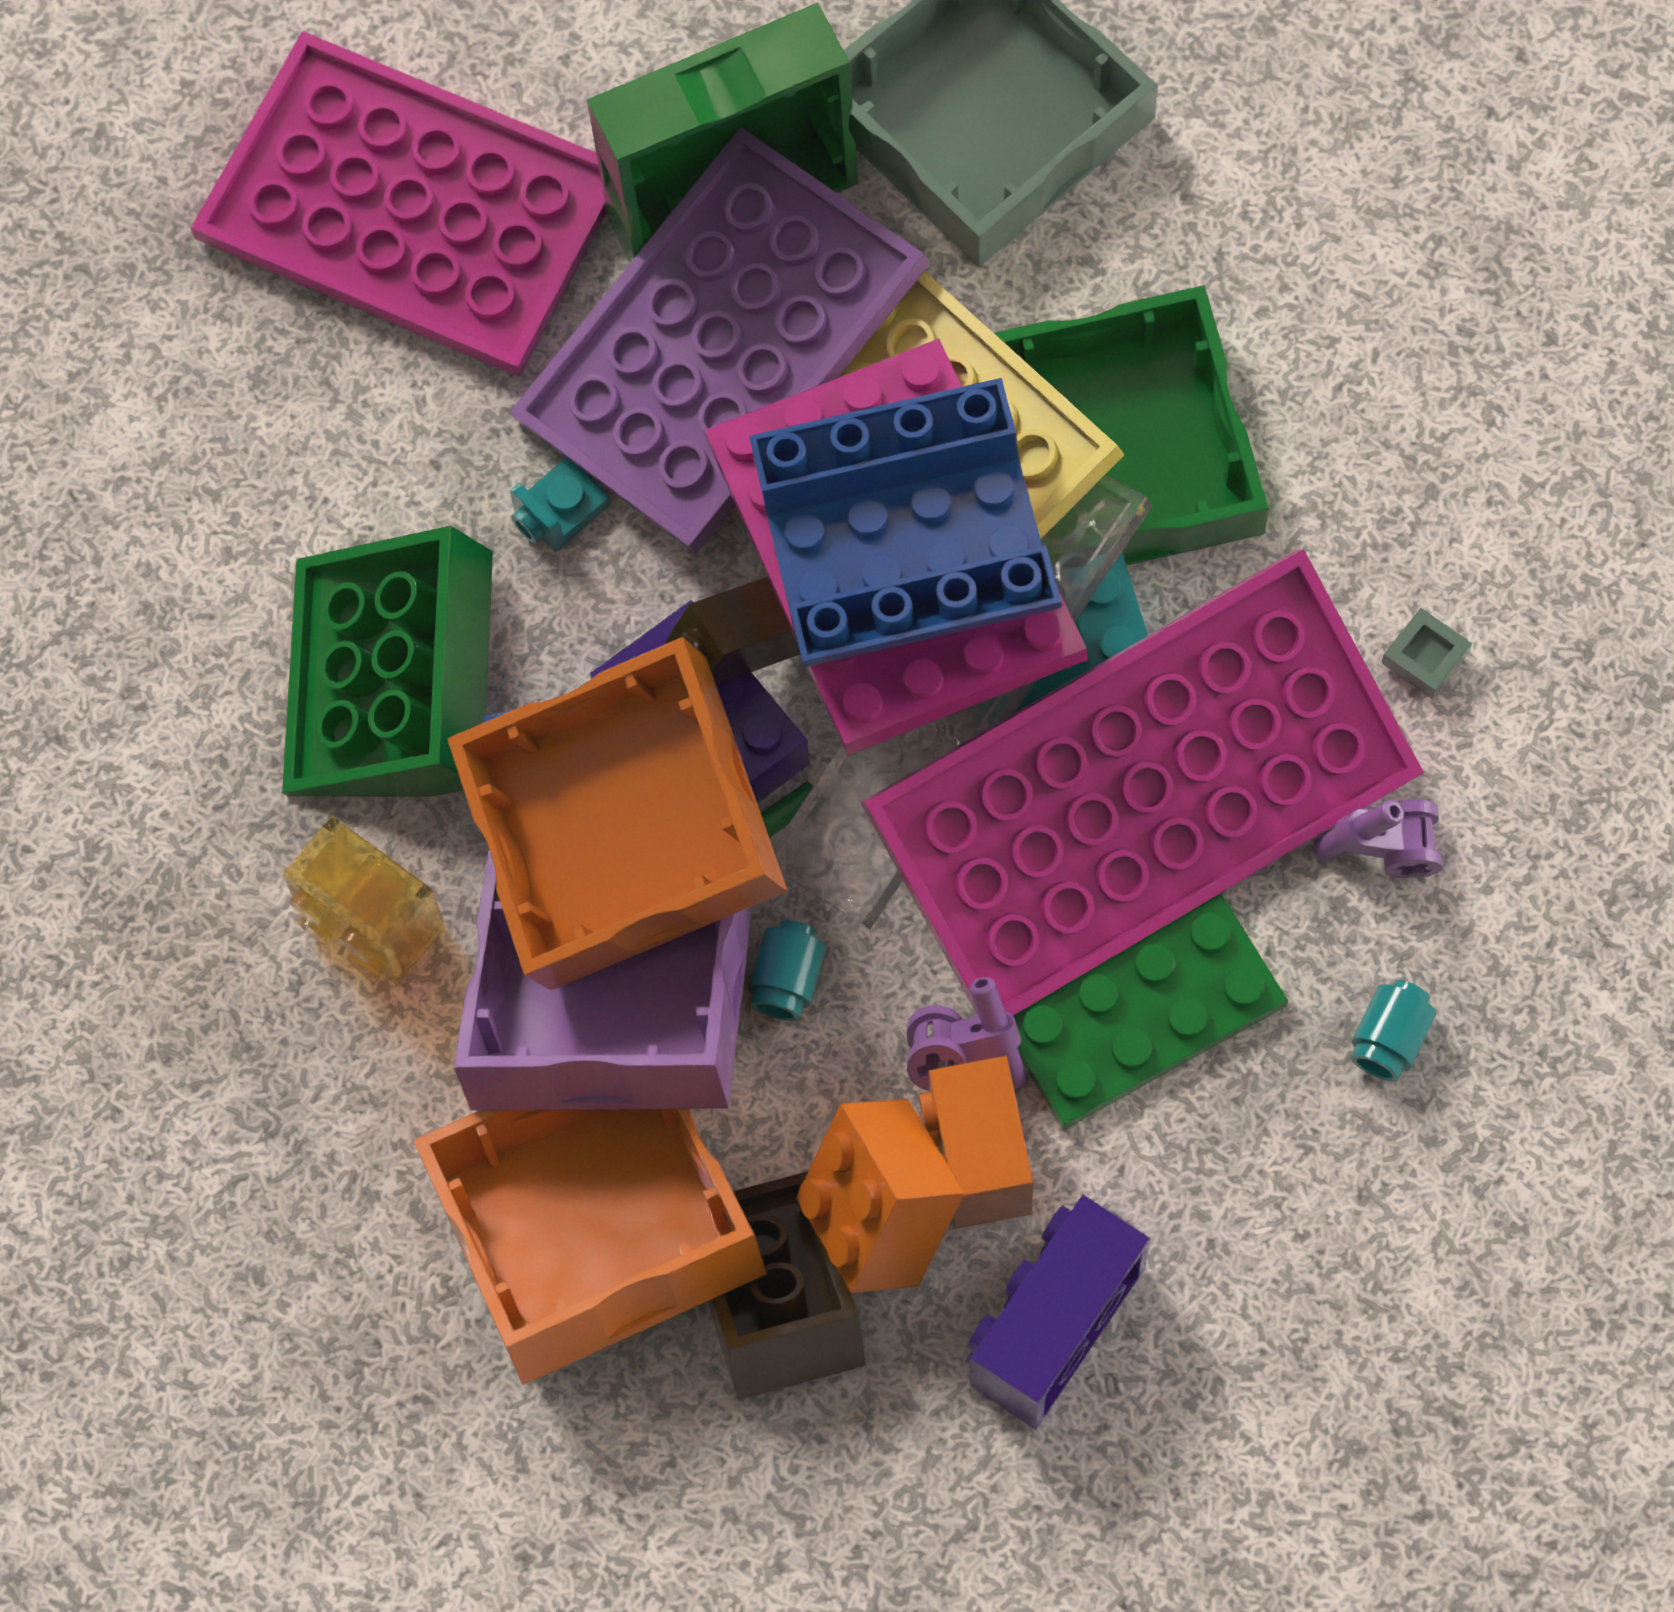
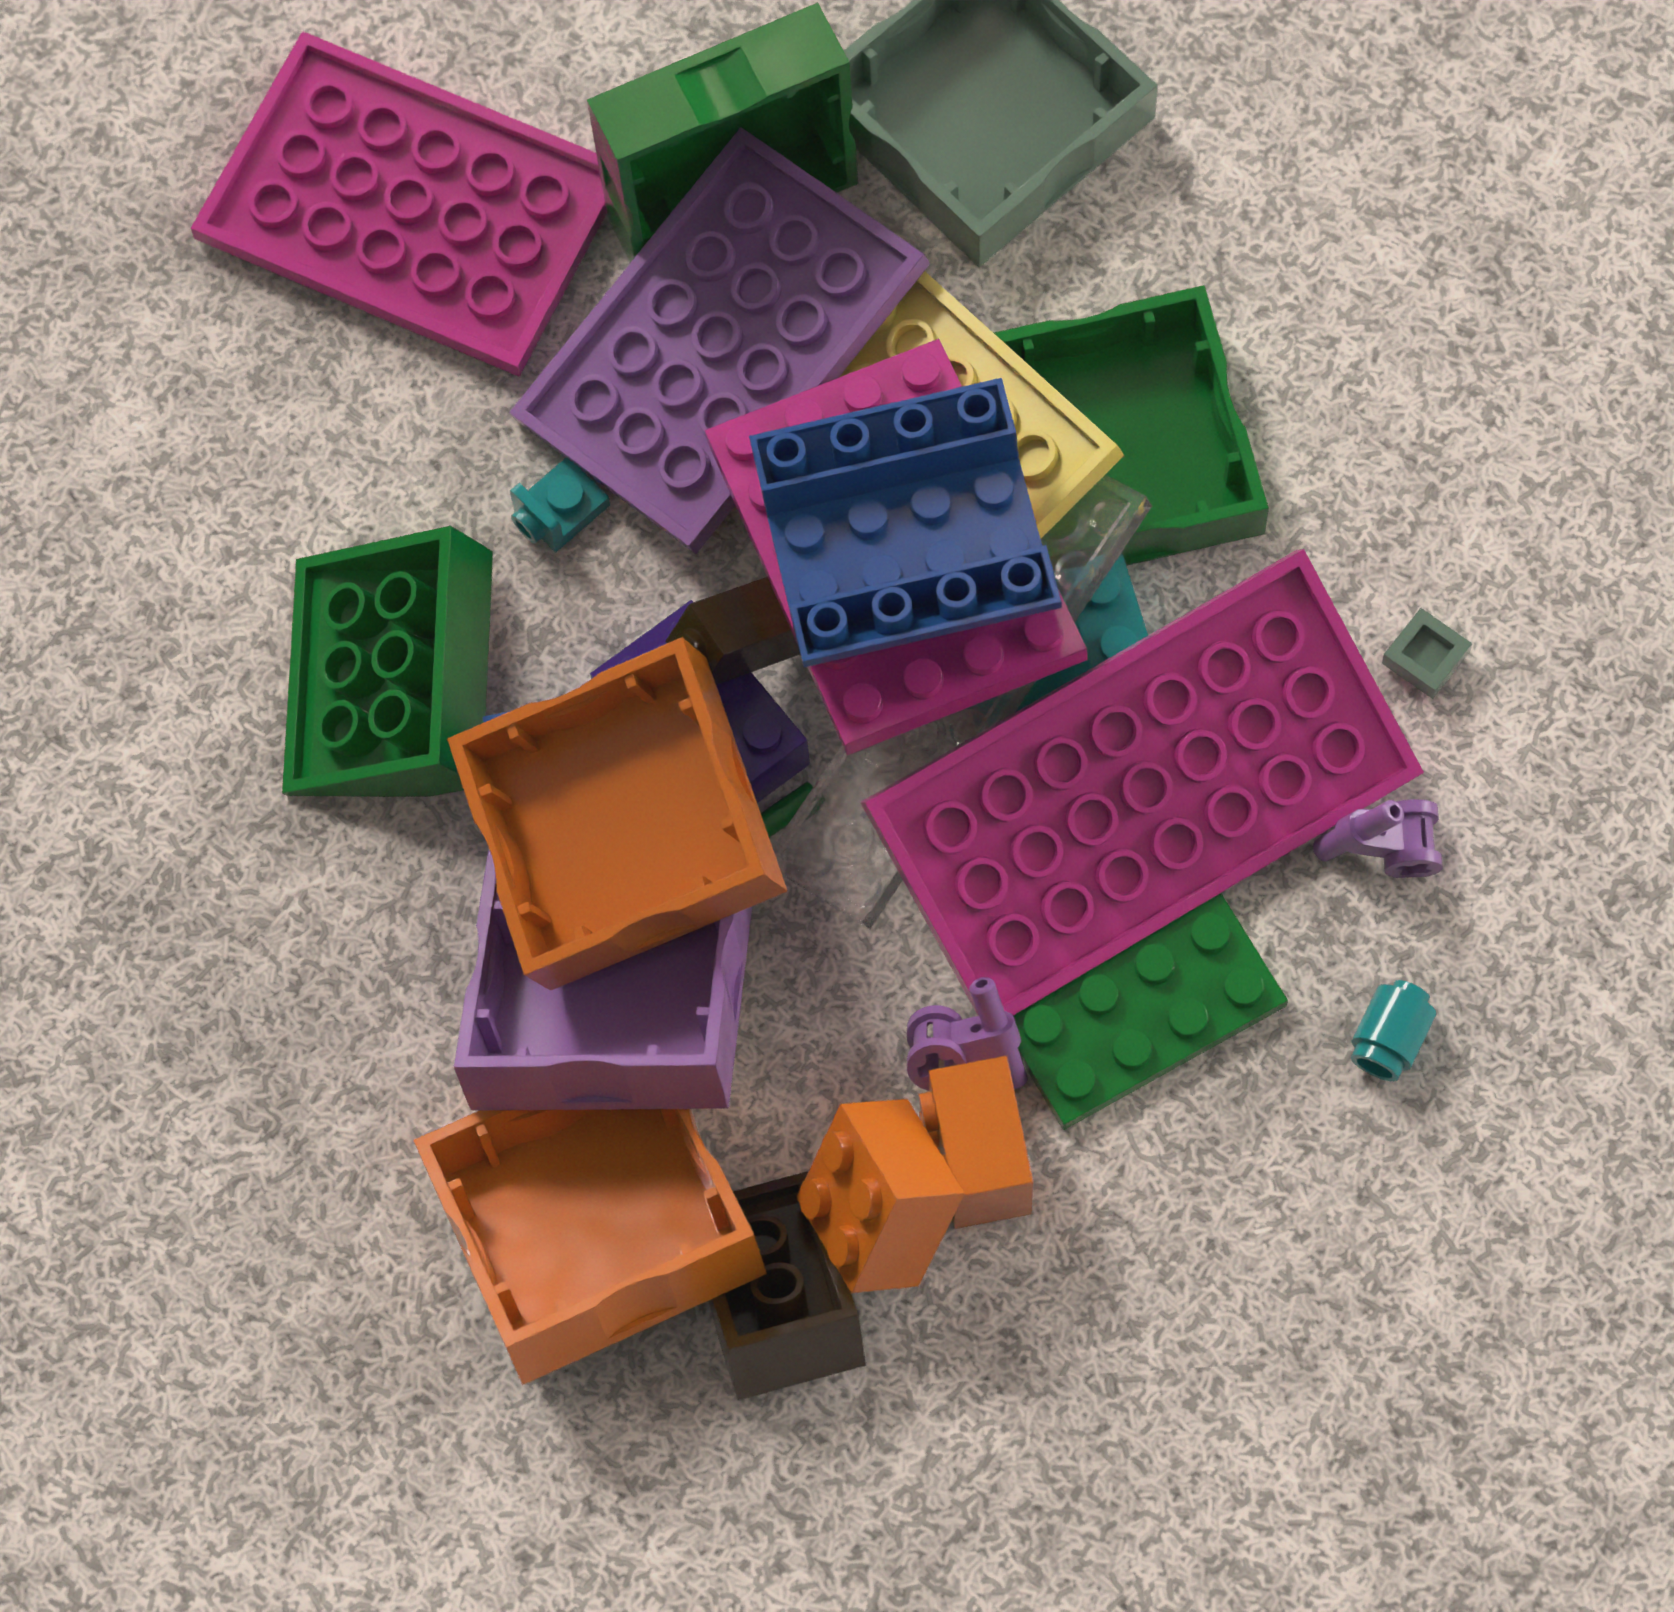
(363, 902): clear yellow brick -> none
(786, 970): teal brick -> none
(1056, 1309): dark purple brick -> none

